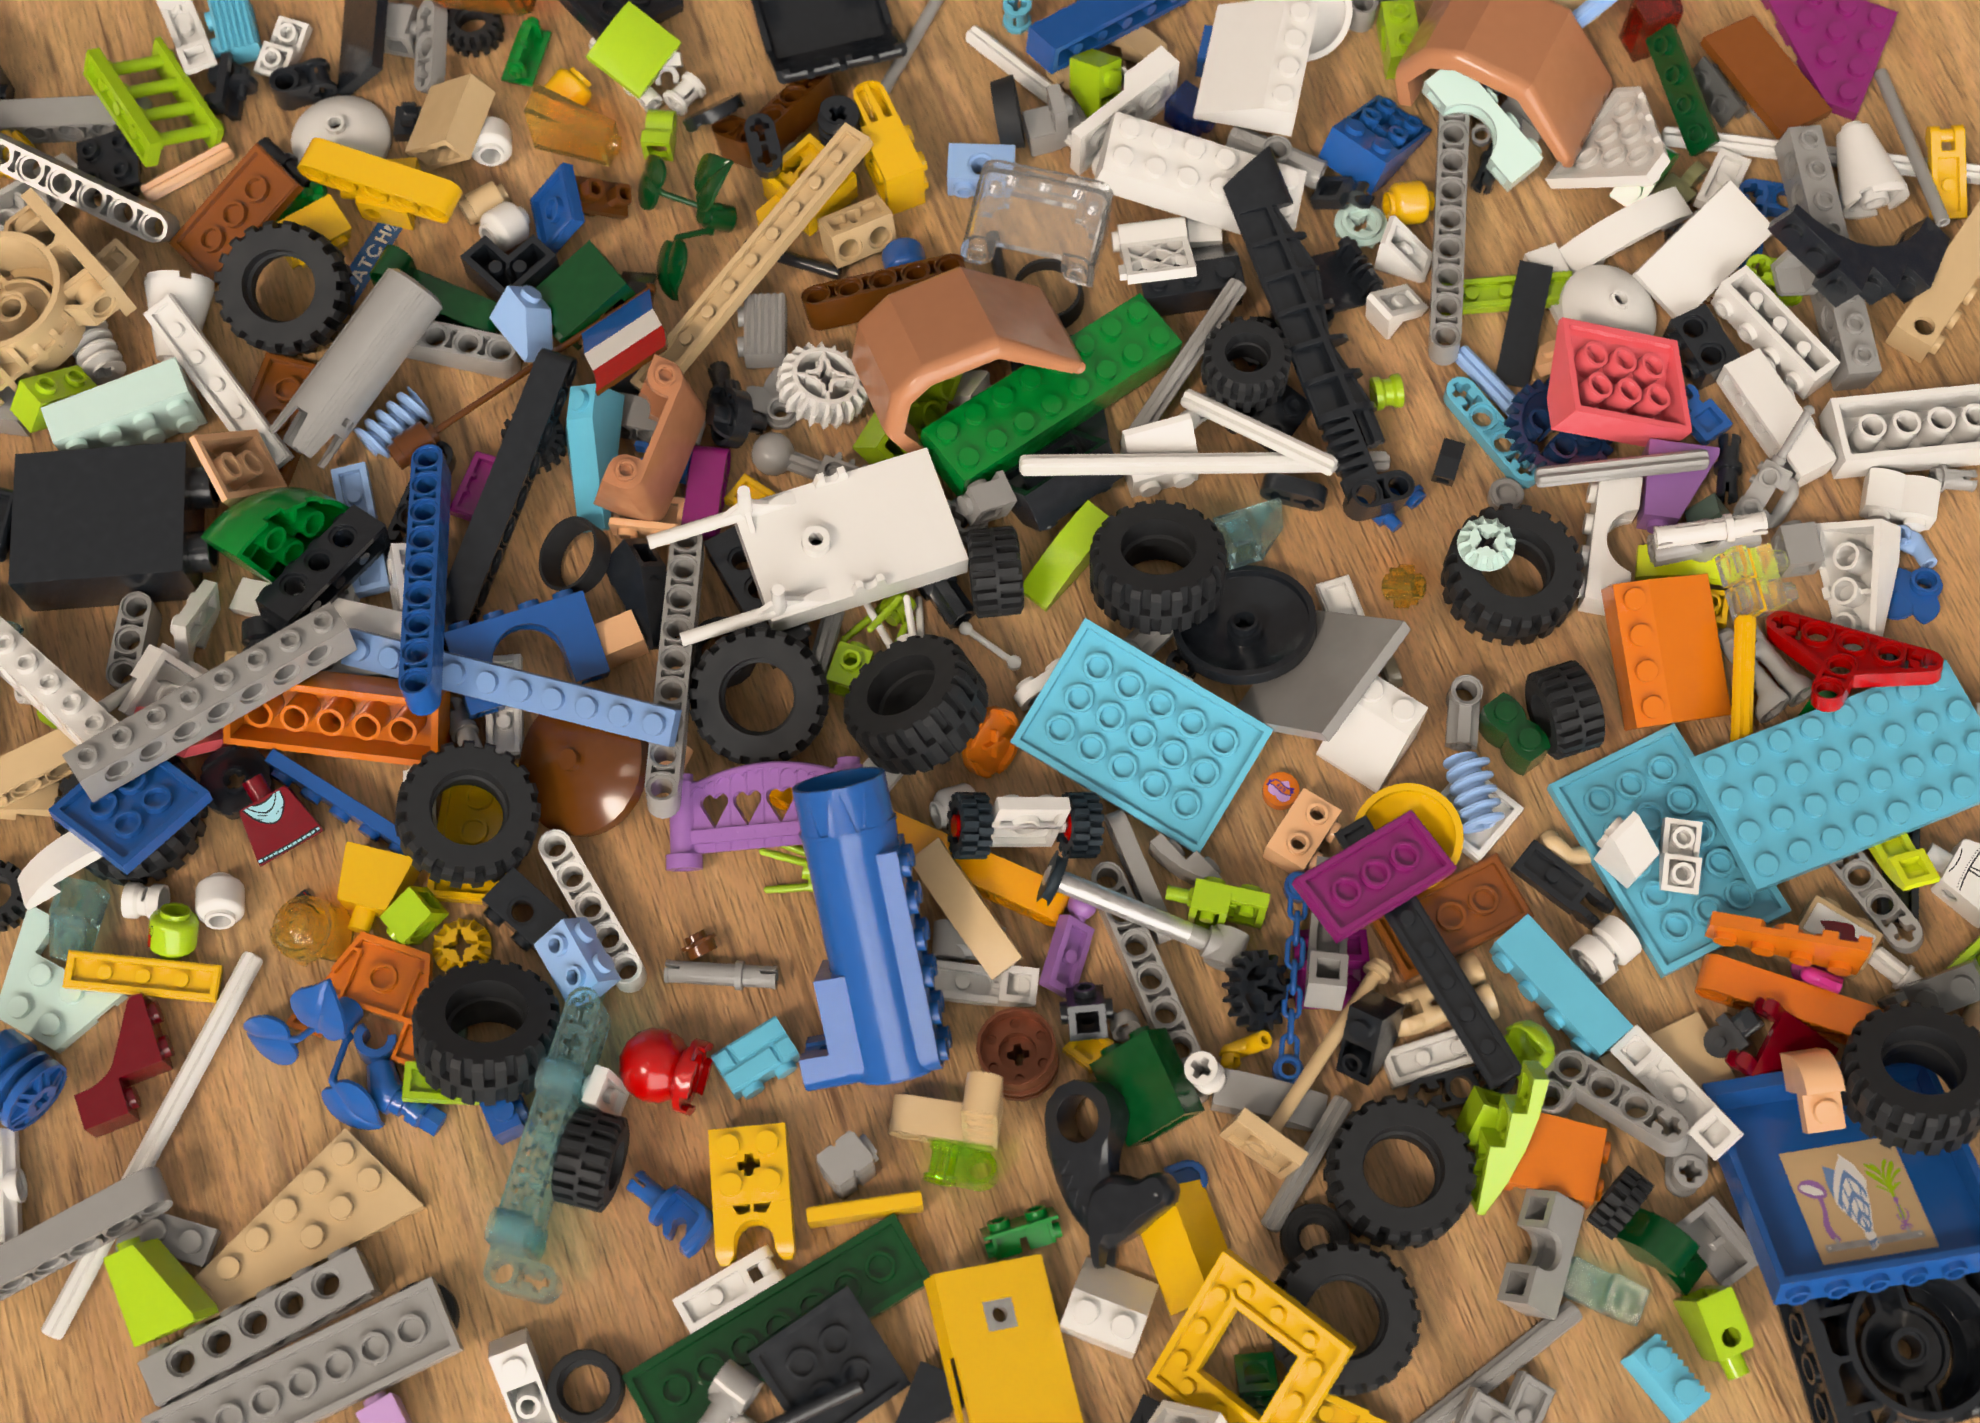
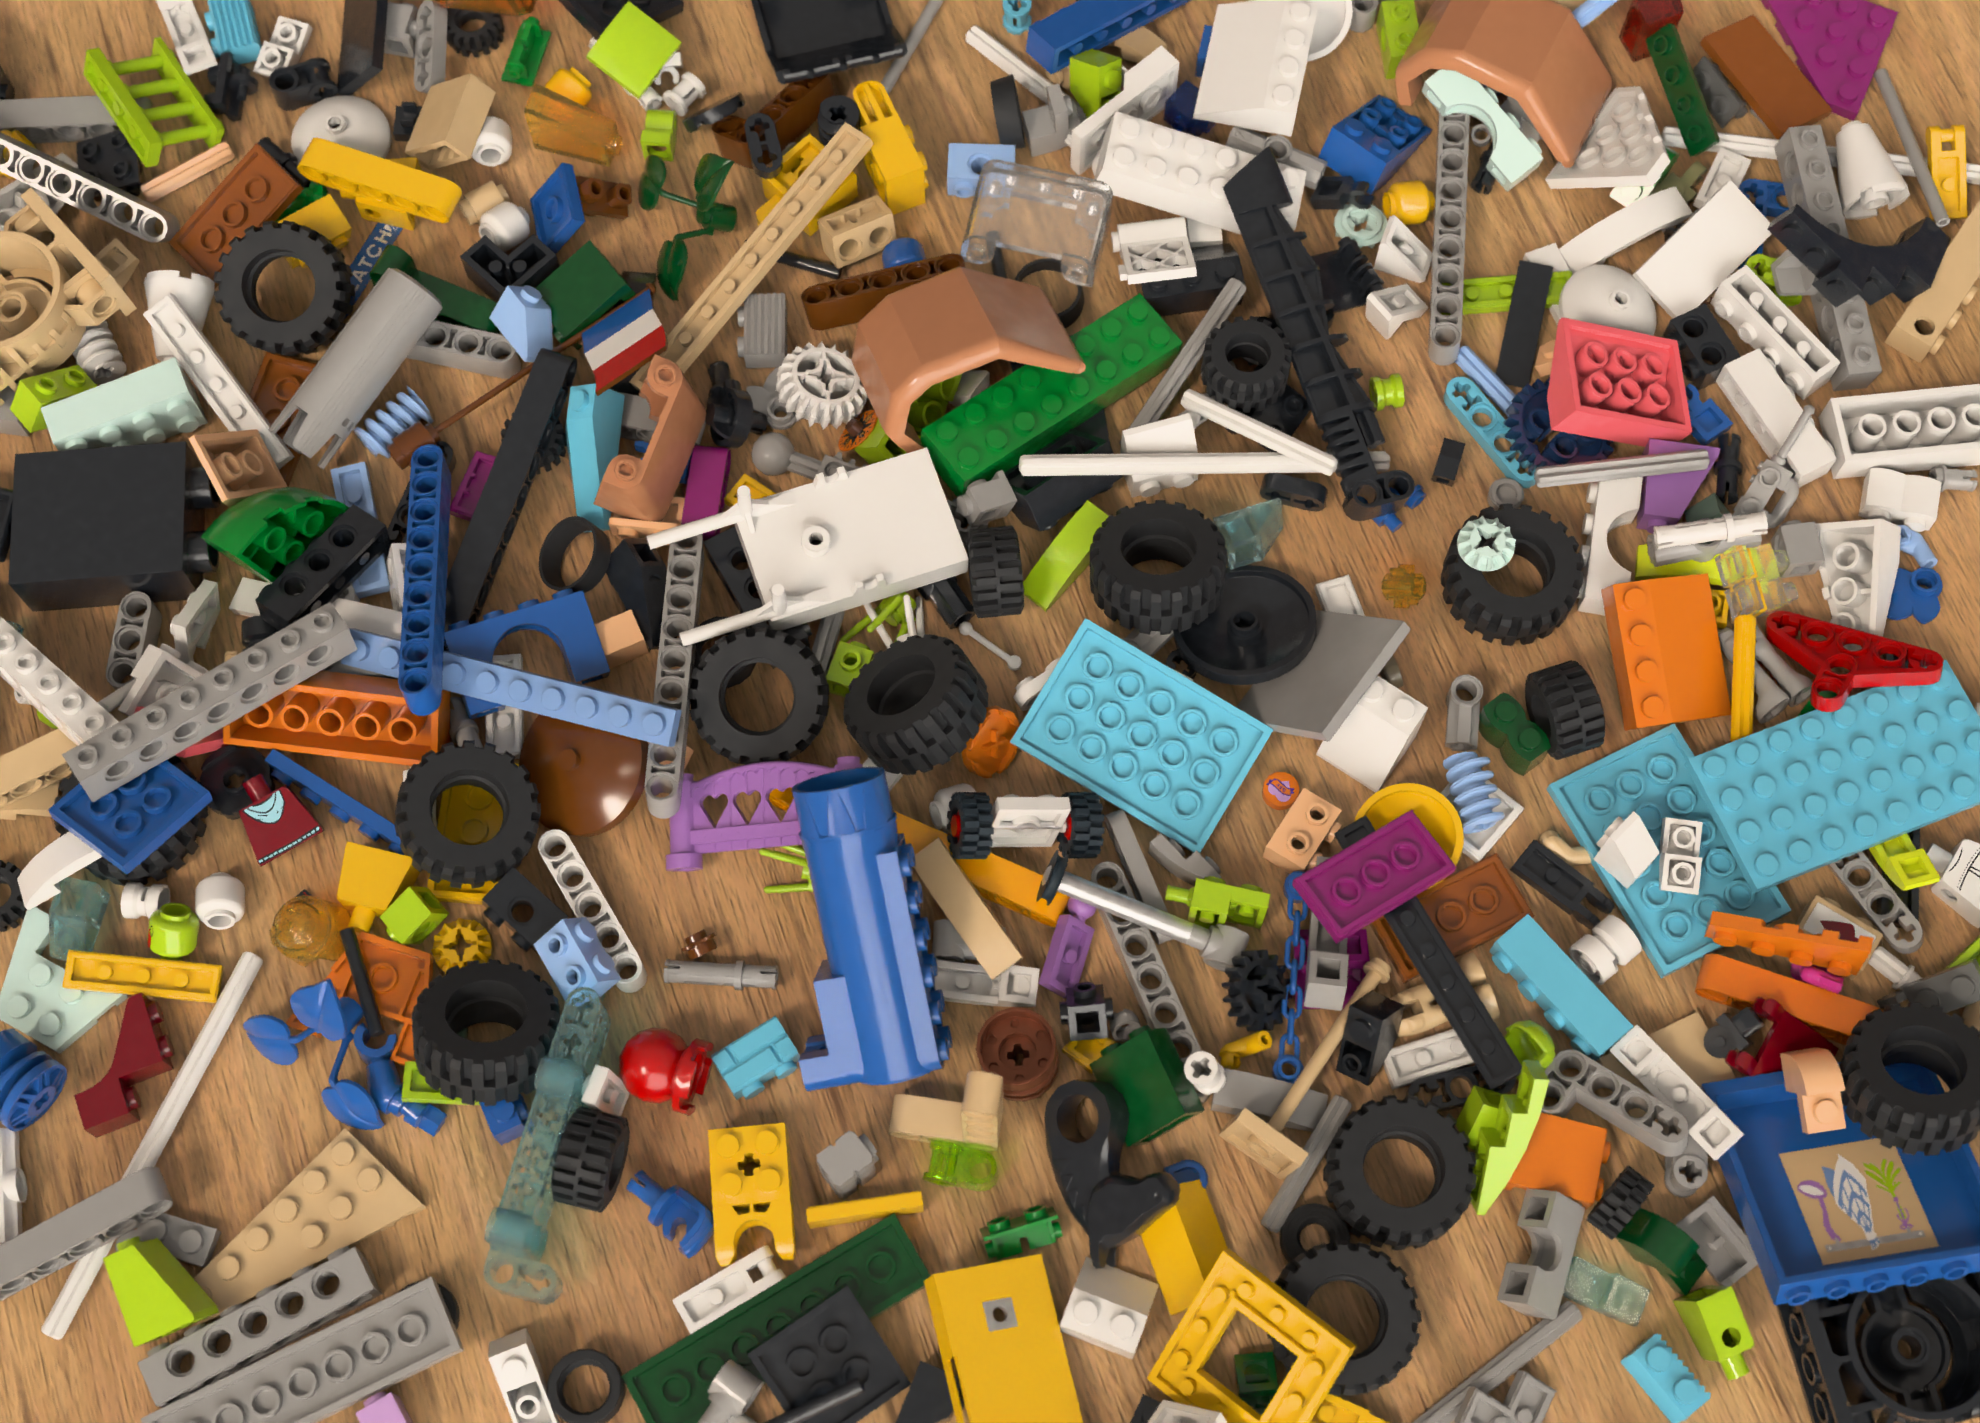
(362, 982): none -> black bar
(857, 430): none -> piece

